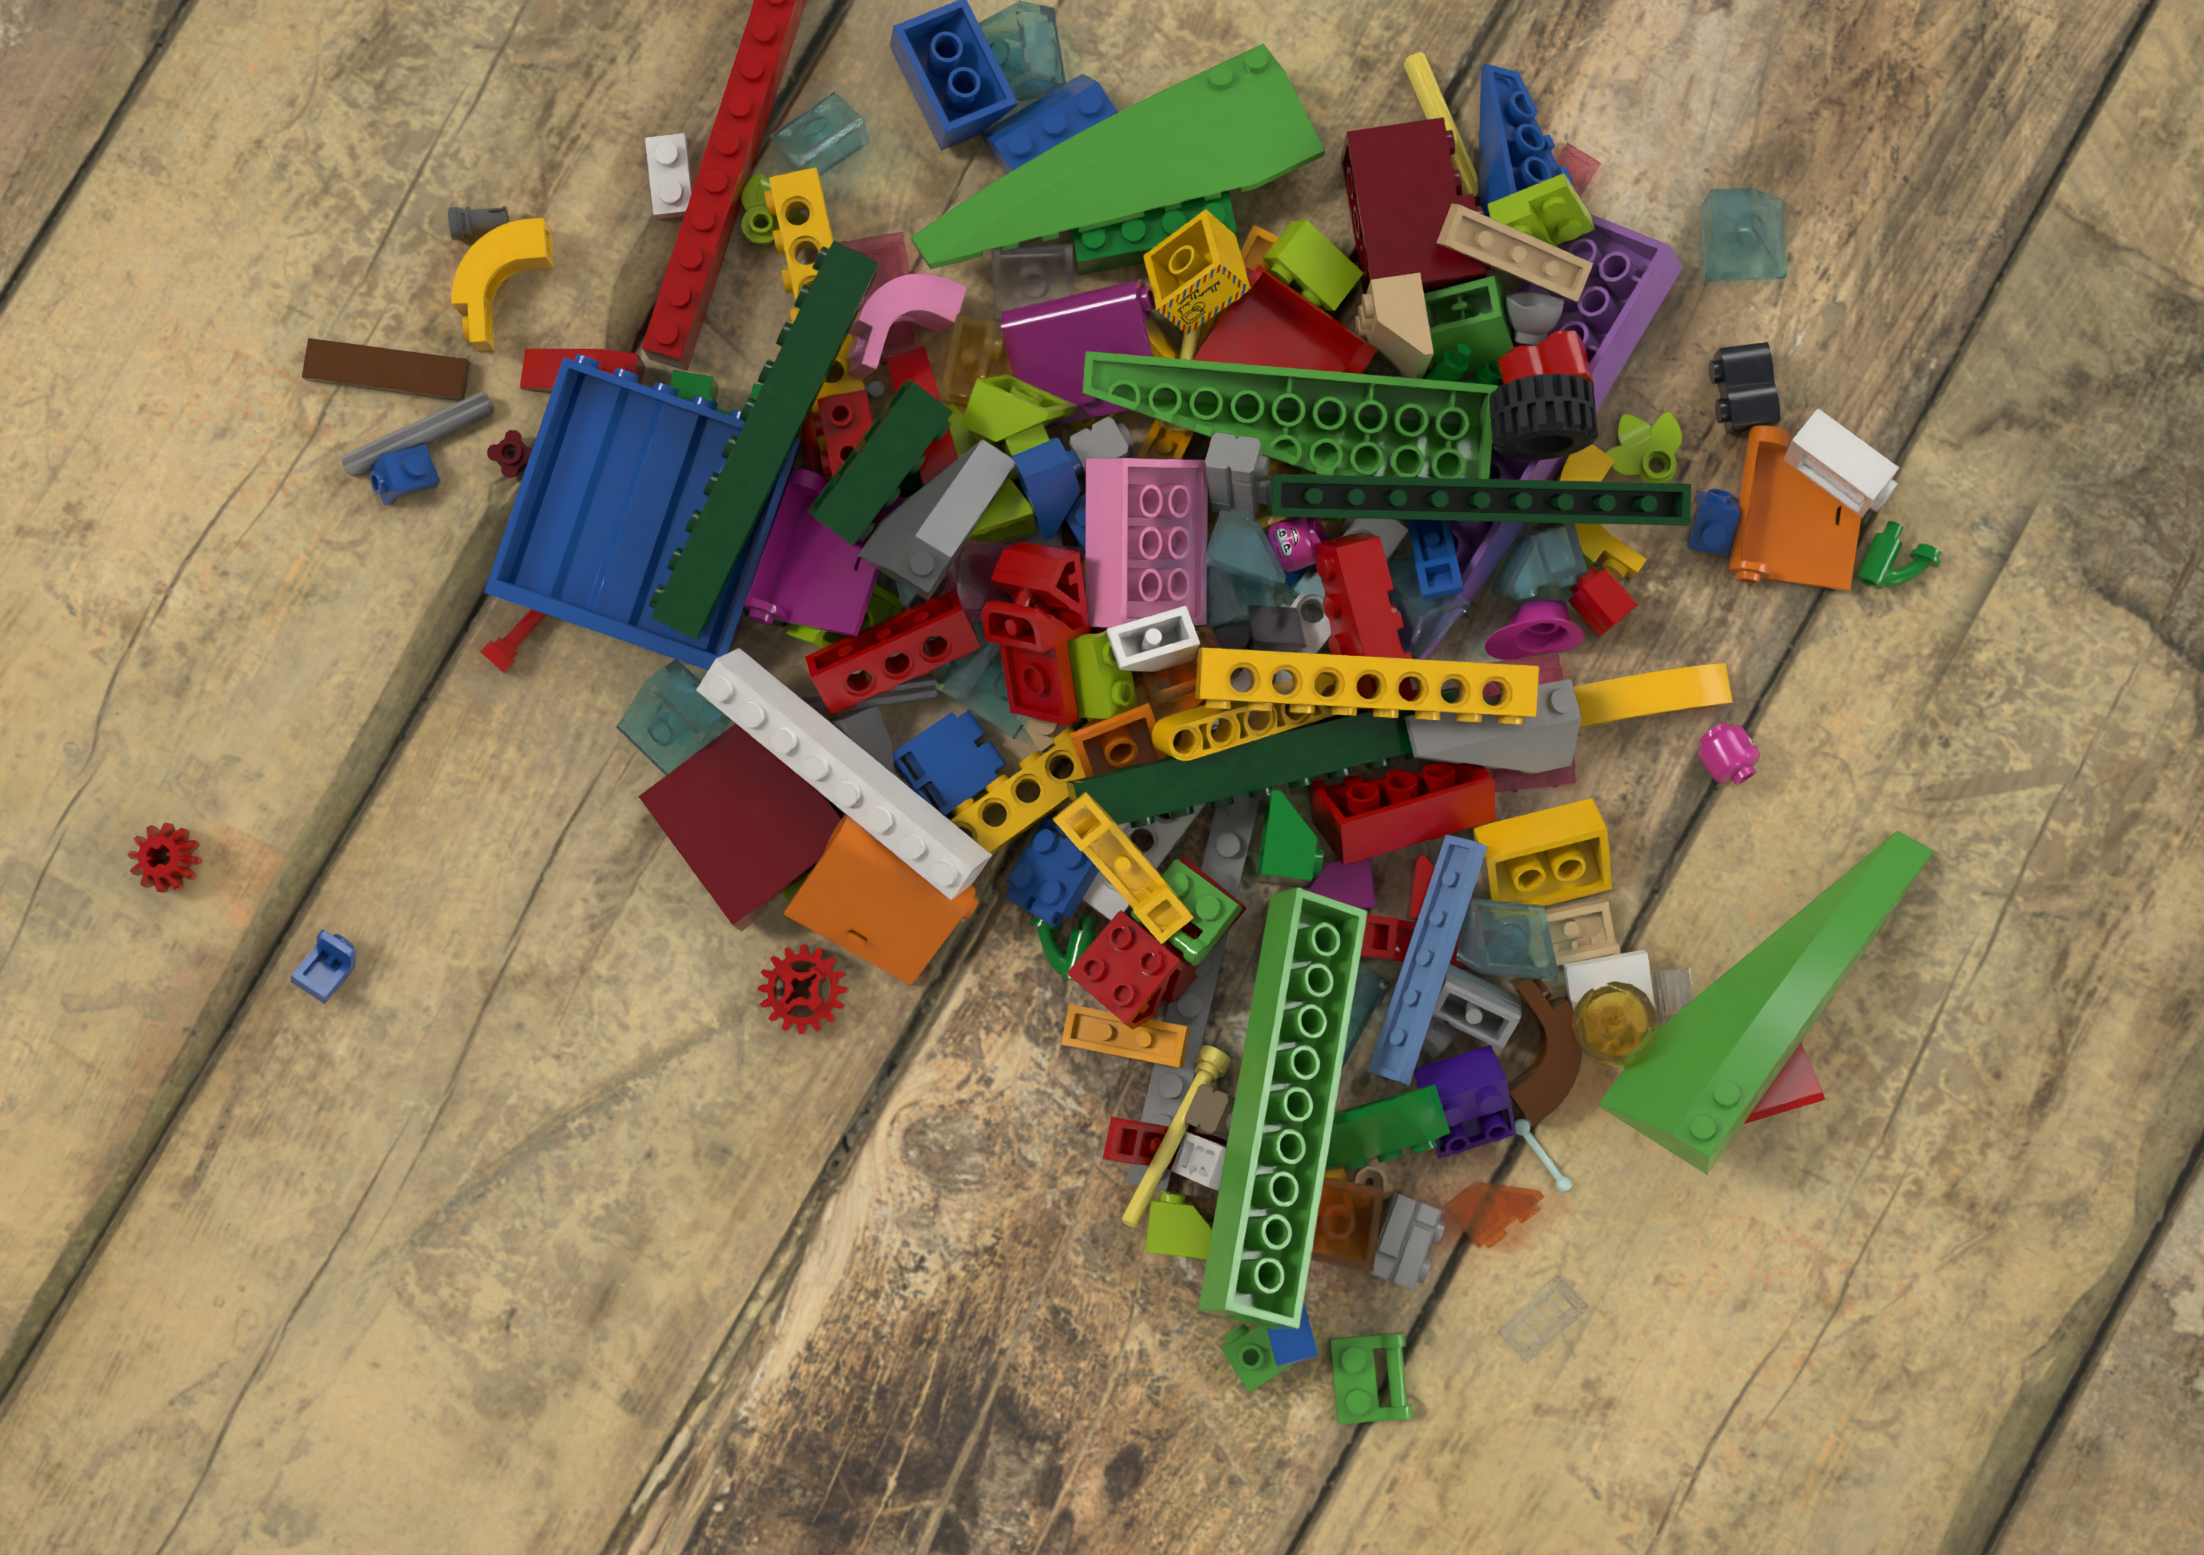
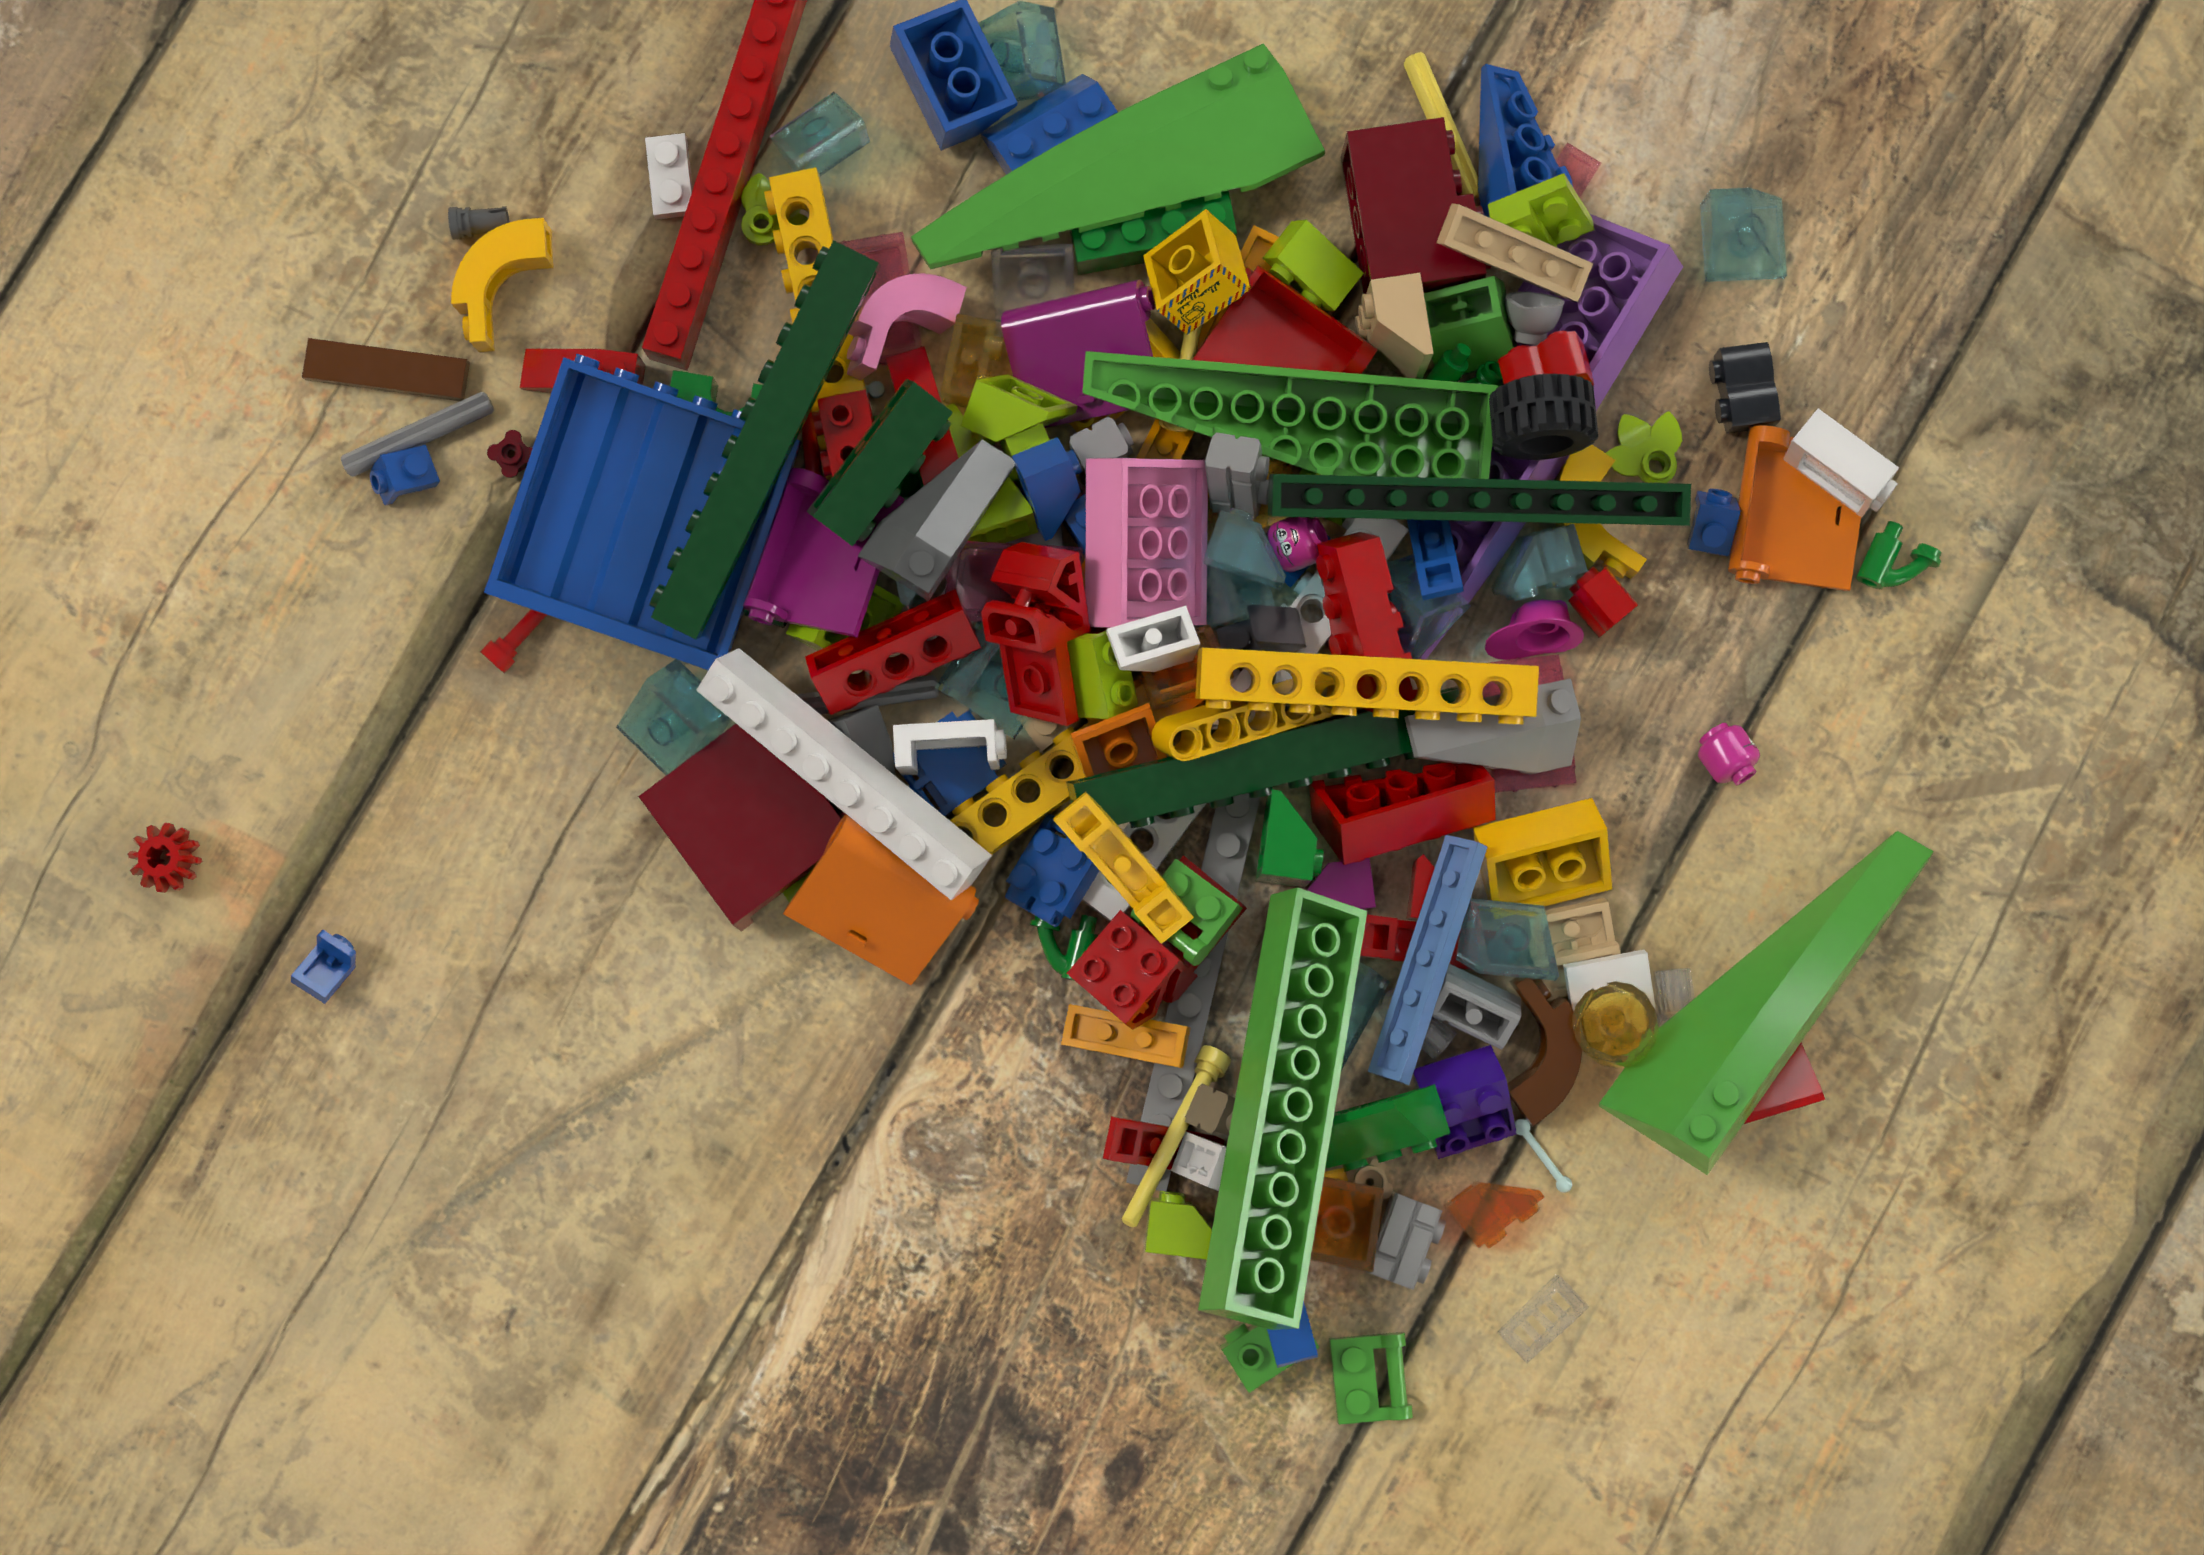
(787, 1003): red gear -> none
(940, 735): none -> white panel
(1653, 694): yellow slope -> none

